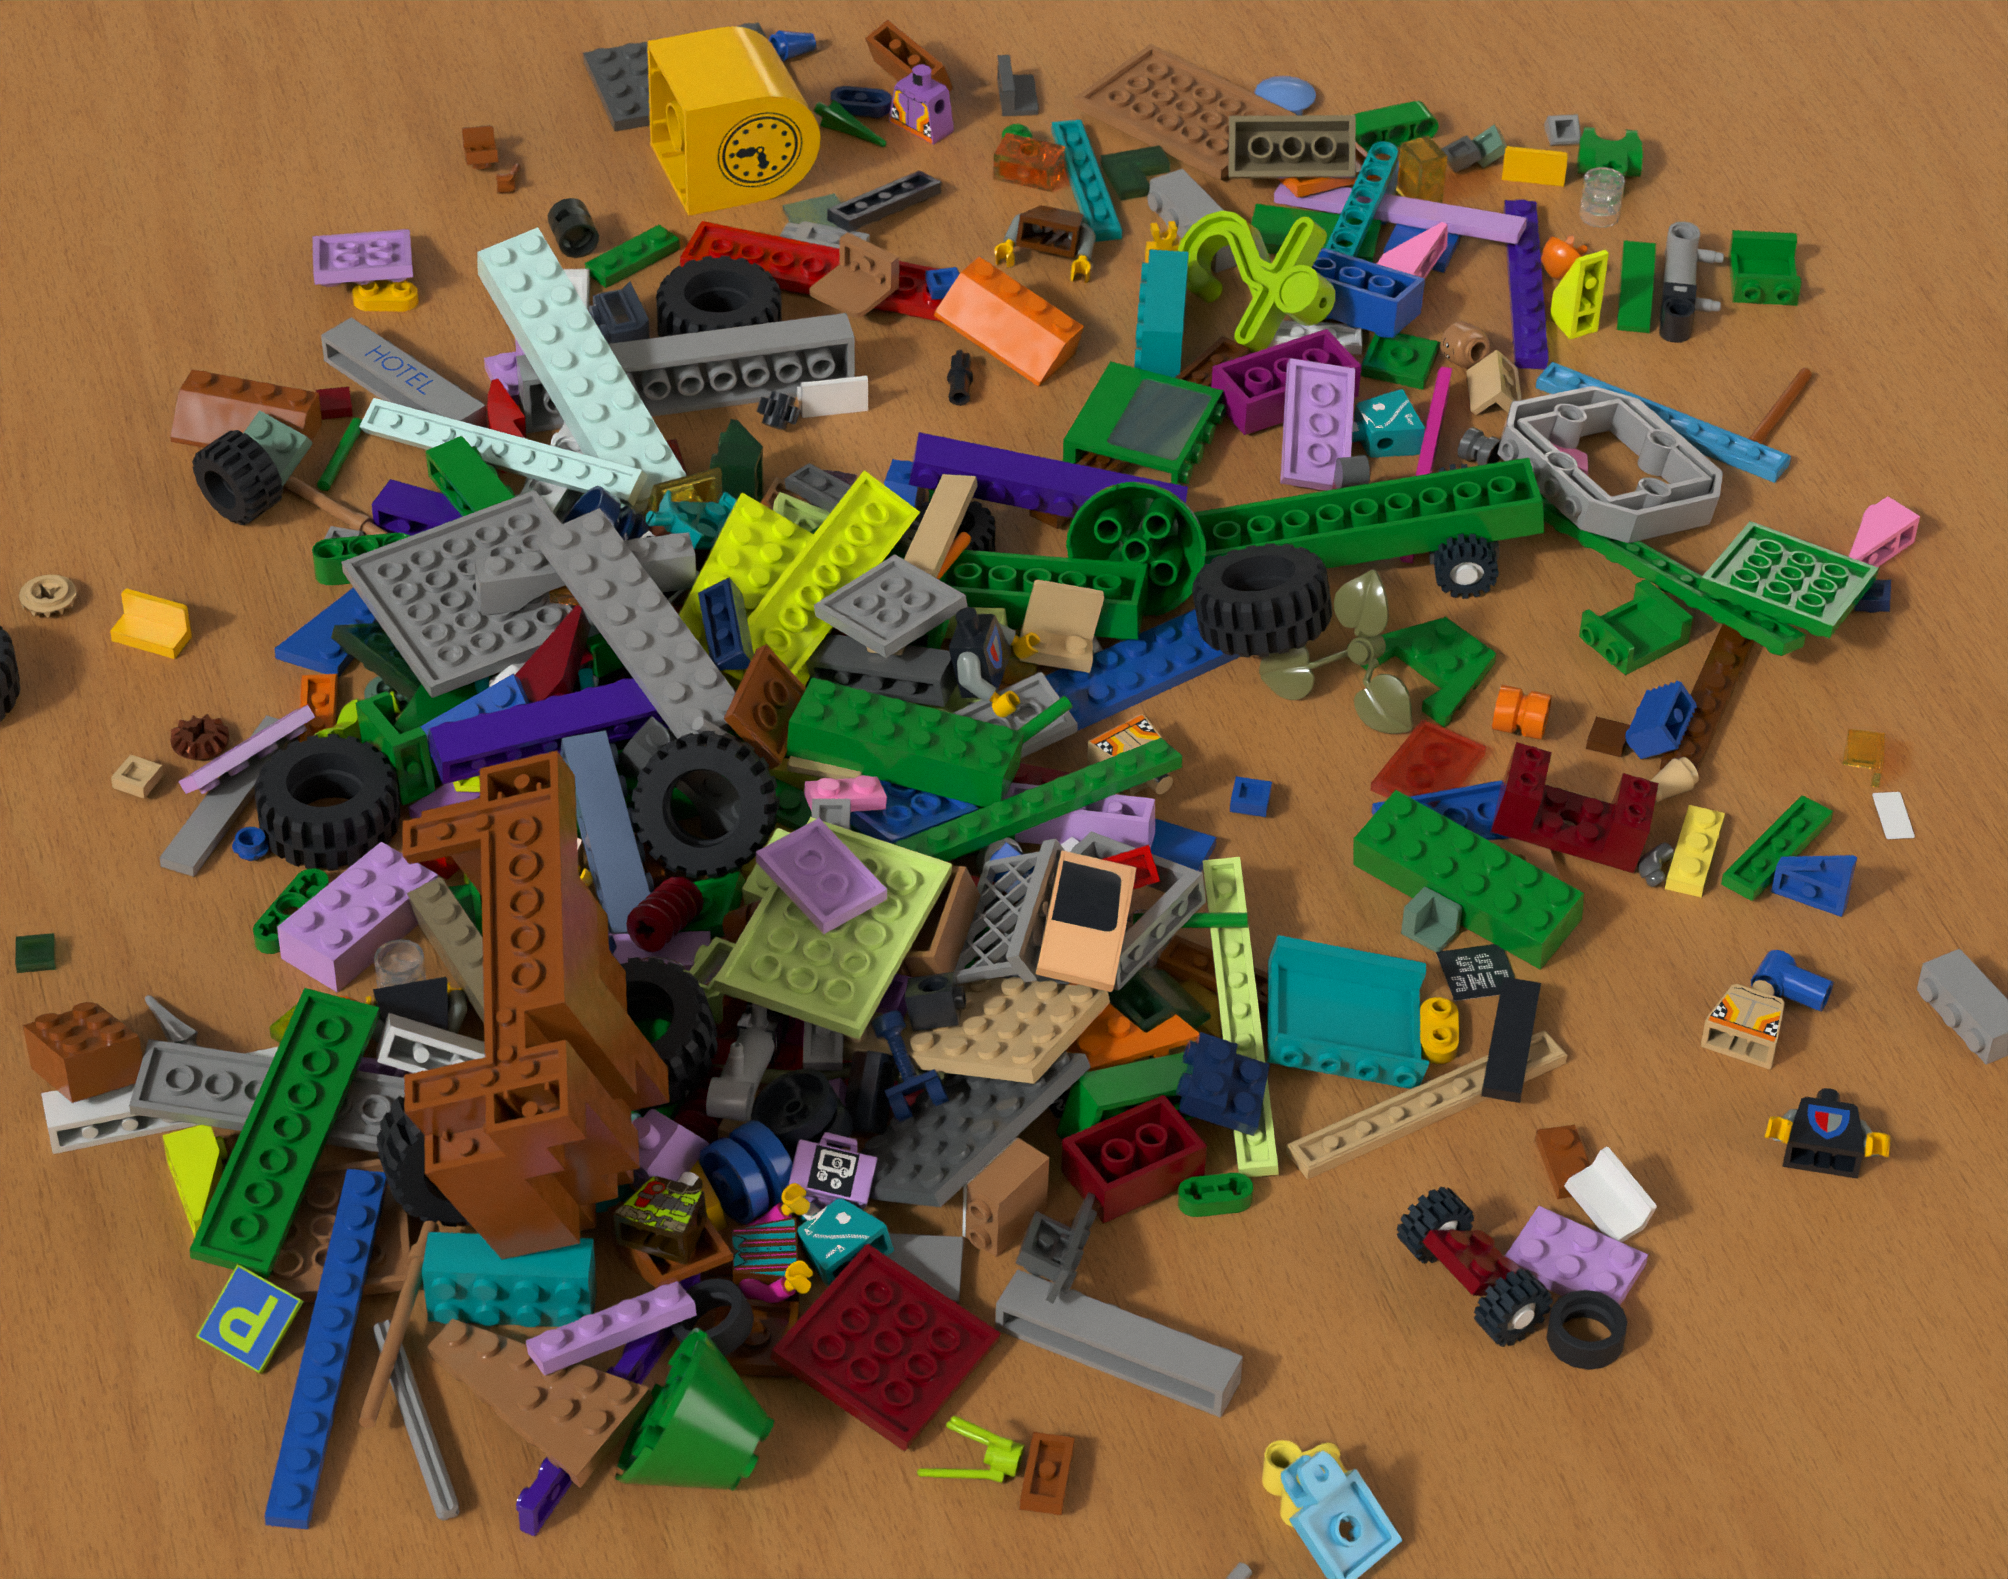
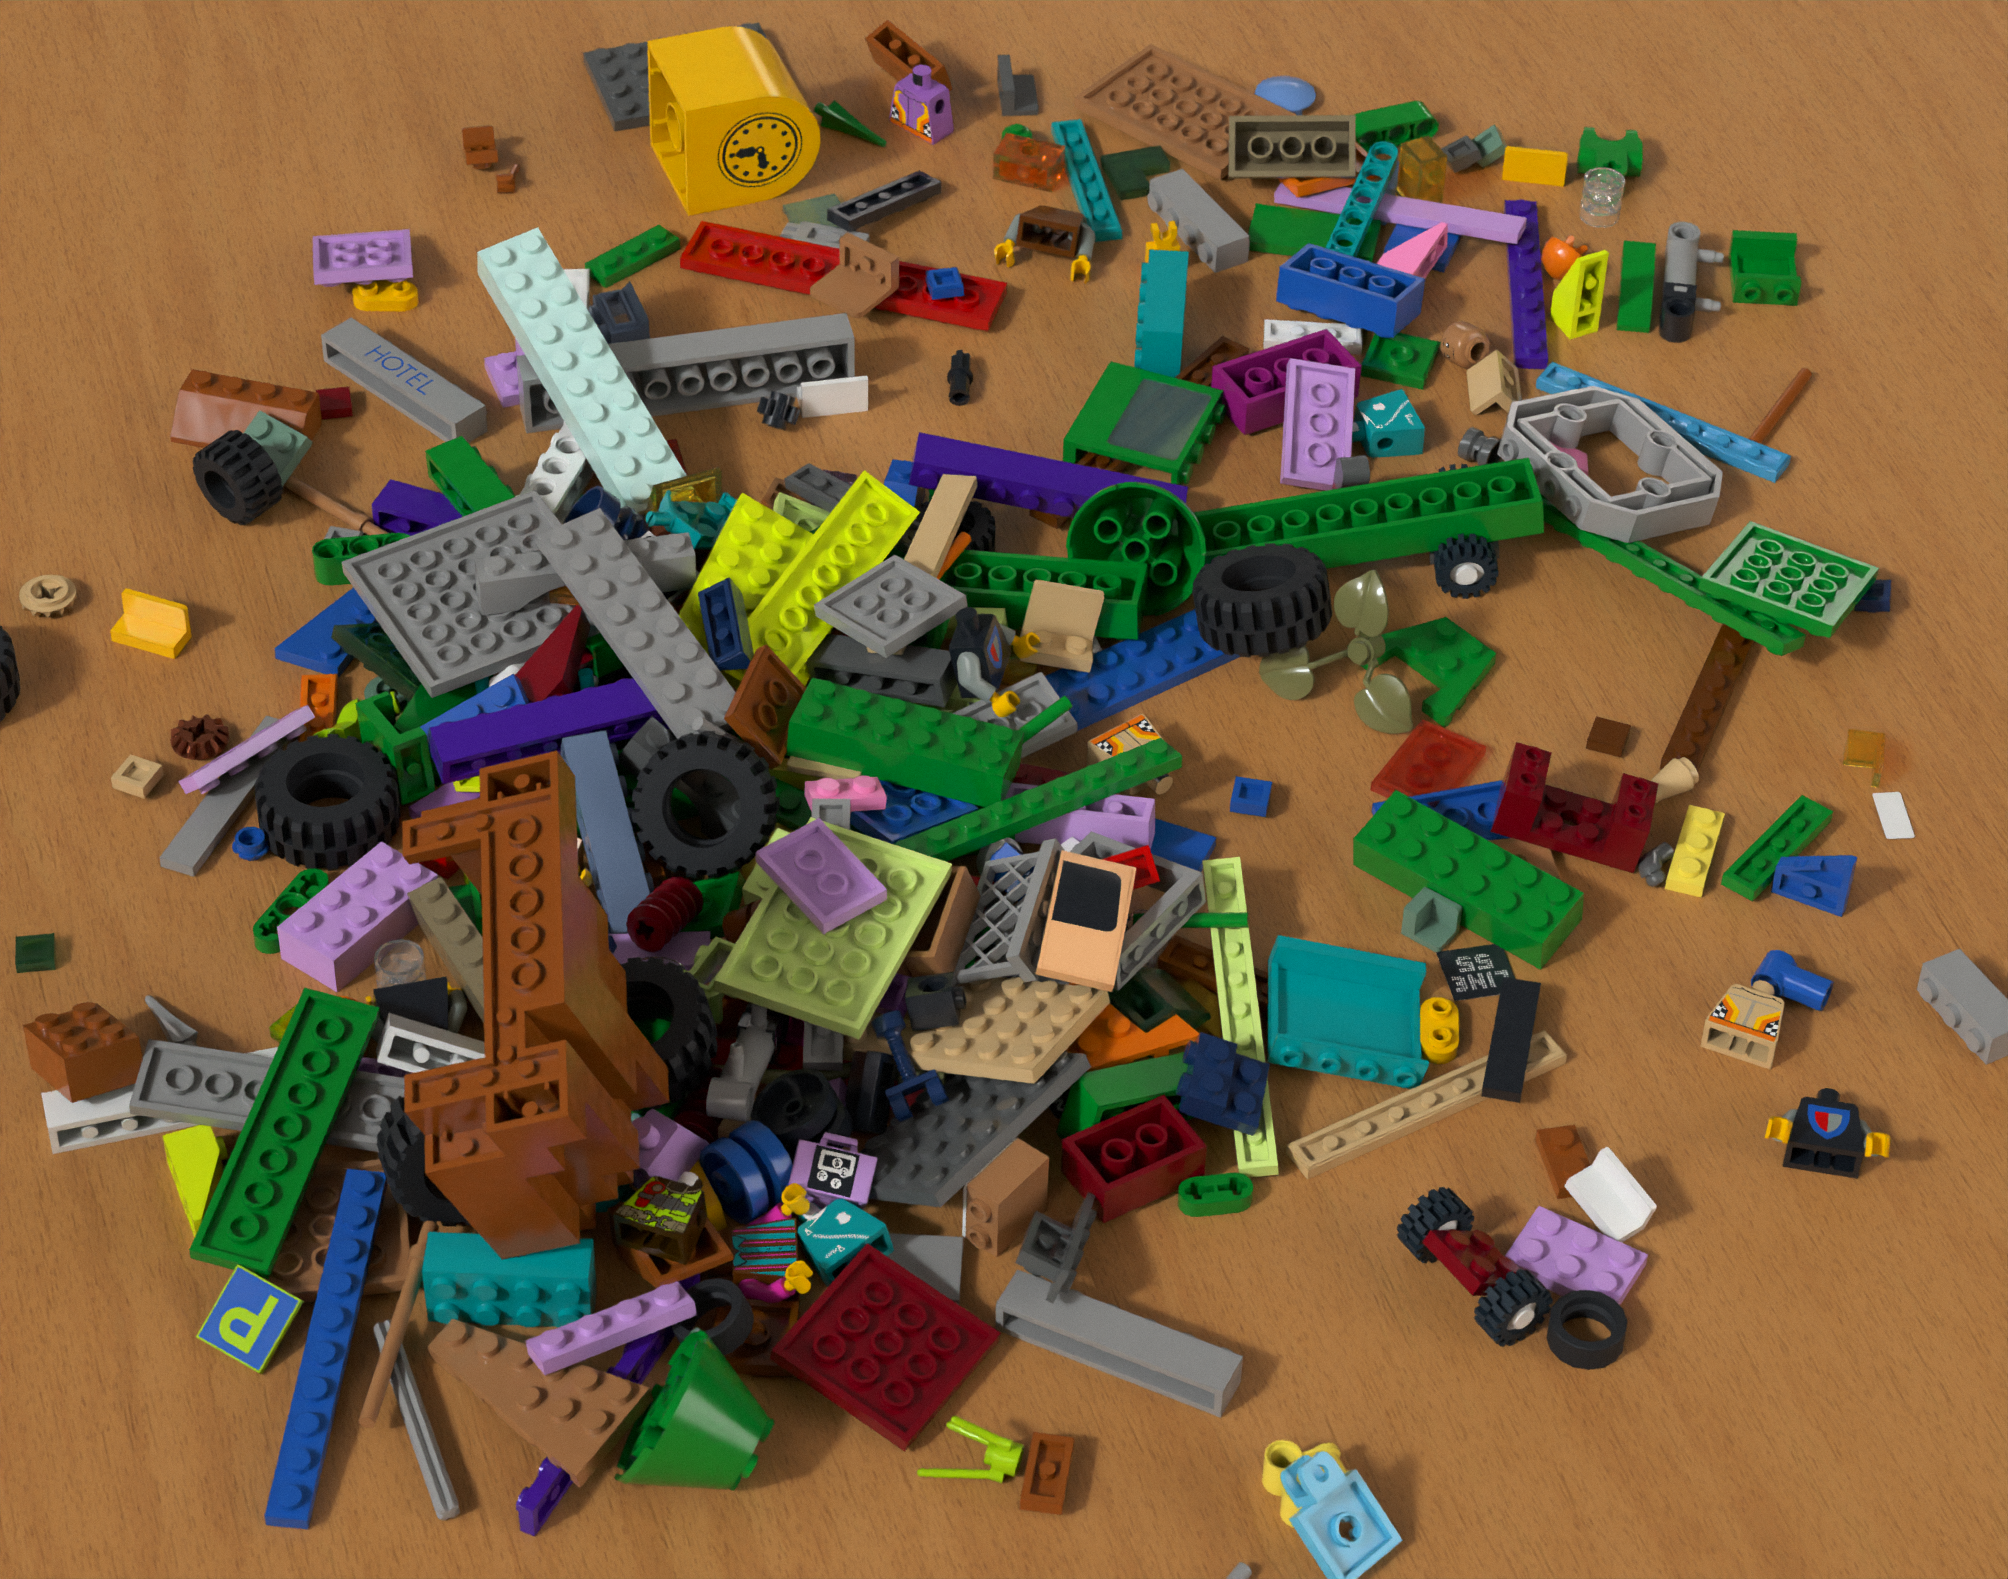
(340, 455): green bar -> none
(503, 412): red slope -> none
(505, 451): light aqua plate -> none
(573, 228): pearl dark grey wheel -> none
(716, 296): black tyre -> none
(740, 462): clear green slope -> none
(792, 44): blue cone -> none
(863, 101): dark blue plate -> none
(1009, 321): orange slope -> none
(1277, 287): lime piece -> none
(1433, 429): dark pink tile -> none
(1521, 712): orange wheel -> none
(1563, 130): light grey slope -> none
(1638, 629): green panel -> none
(1661, 720): blue brick -> none
(1884, 532): bright pink slope -> none

